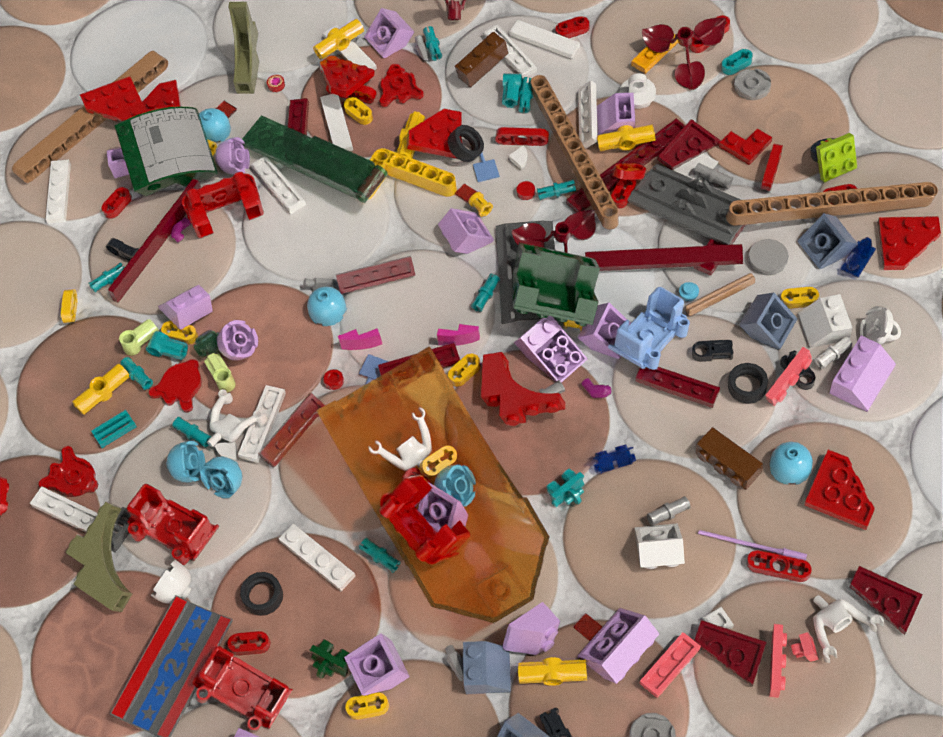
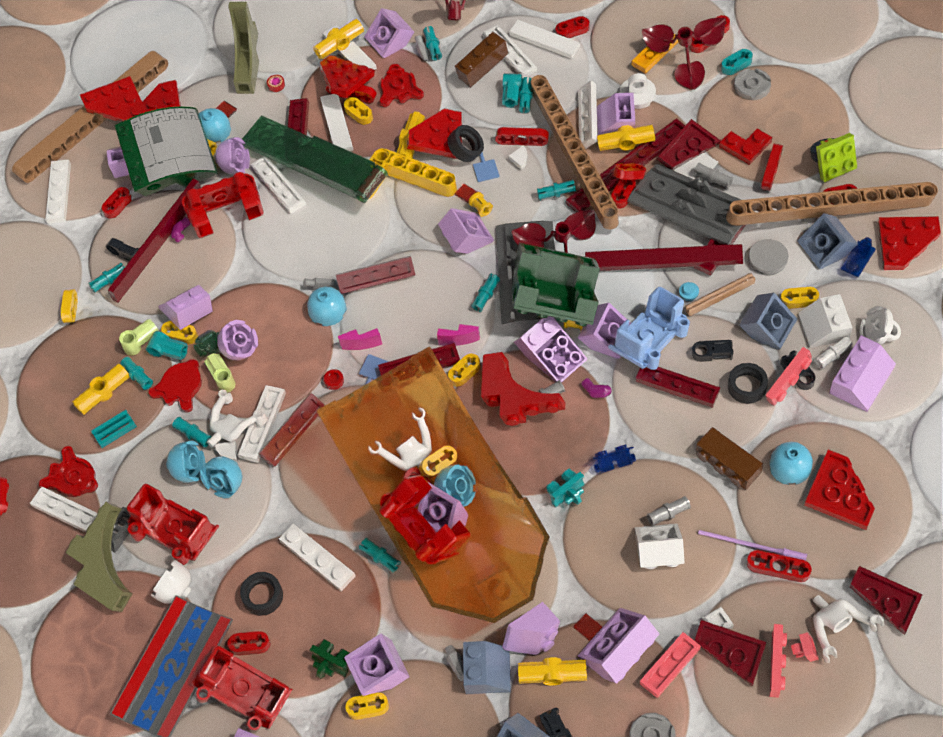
(526, 190): red tile -> none

